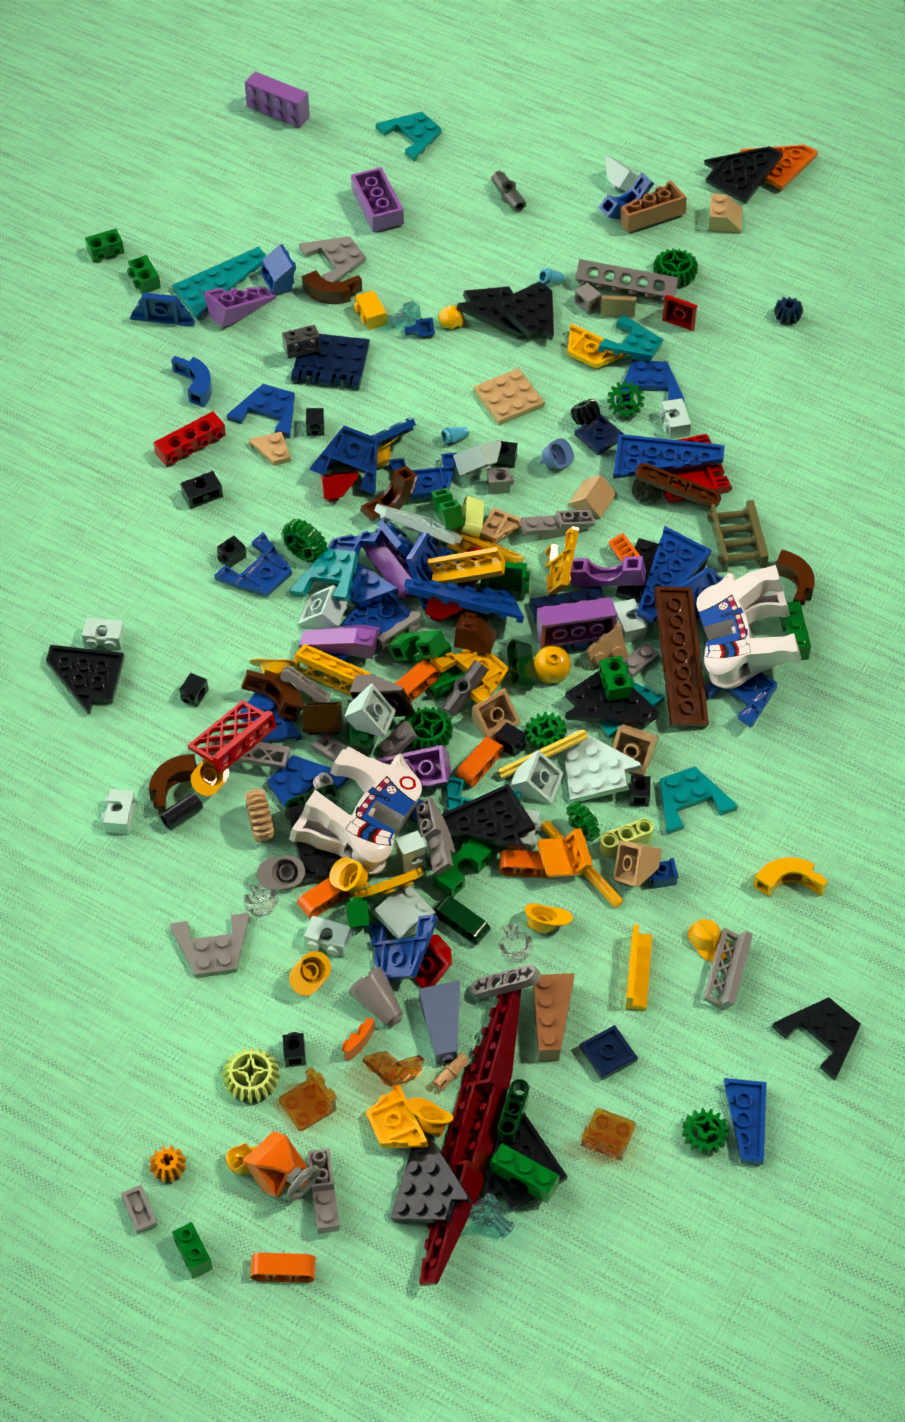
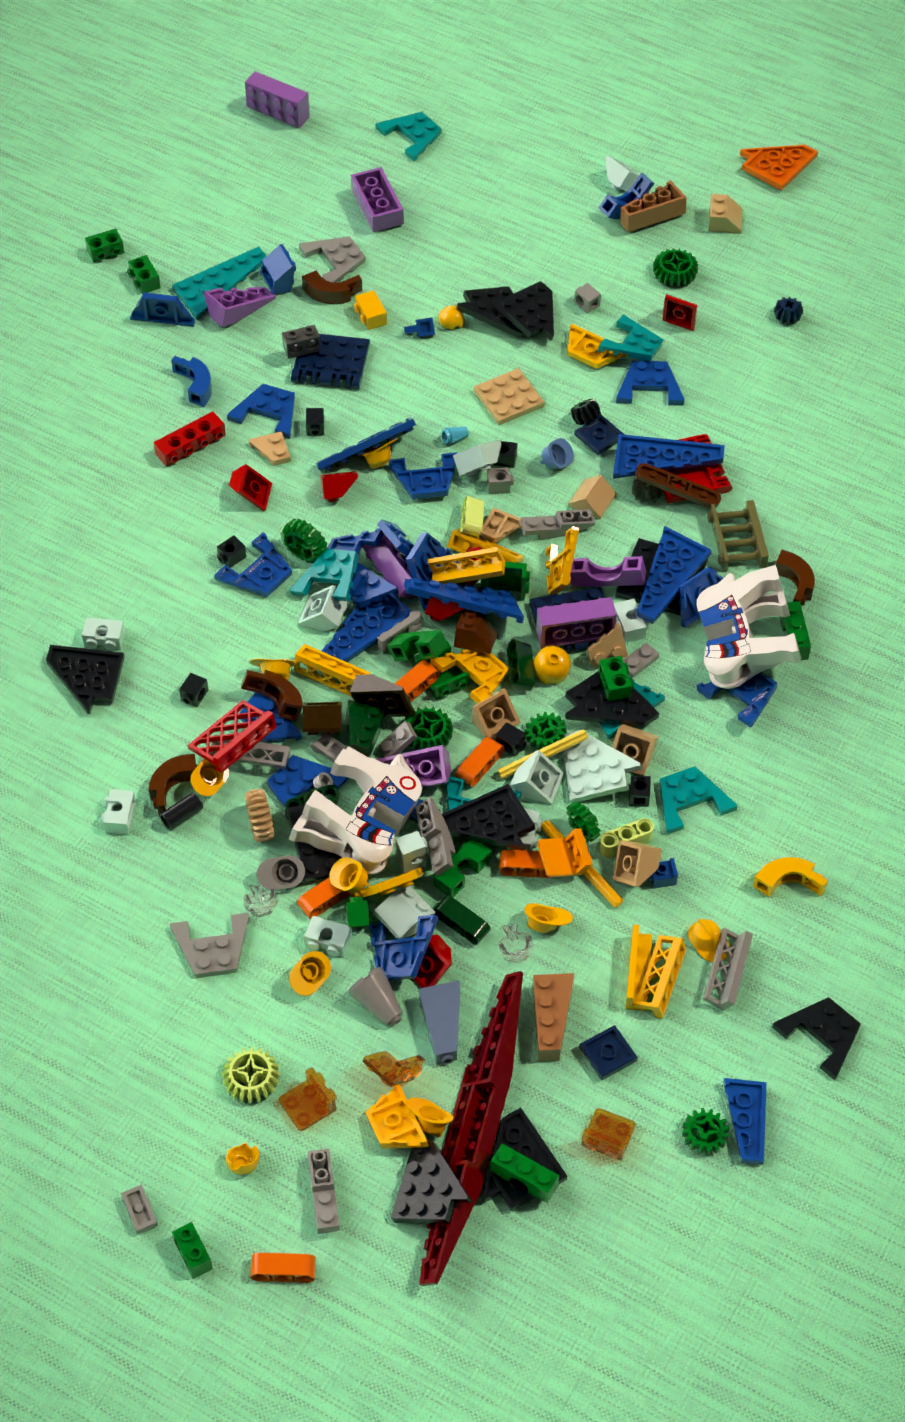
(170, 1171): light orange gear -> none
(201, 489): black brick -> none
(251, 486): none -> red slope
(278, 1165): orange piece -> none
(294, 1057): black brick -> none
(304, 684): light grey plate -> none
(345, 640): medium lavender wedge -> none
(355, 450): blue wing -> none
(358, 1041): orange slope -> none
(370, 712): light aqua slope -> none
(396, 495): reddish brown arch -> none
(406, 315): clear light blue connector -> none
(418, 522): light aqua wing -> none
(447, 509): green arch -> none
(451, 1071): tan axle -> none
(471, 678): dark grey piece -> none
(488, 1212): clear light blue connector -> none
(508, 191): dark grey piece -> none
(511, 1120): dark green beam -> none
(526, 977): light grey beam -> none
(550, 276): medium azure cone -> none
(586, 267): light grey brick -> none
(617, 306): tan slope -> none
(622, 547): orange slope -> none
(624, 394): green gear -> none
(667, 978): none -> yellow fence
(675, 418): light aqua brick -> none
(681, 657): reddish brown plate -> none
(742, 172): black wing -> none

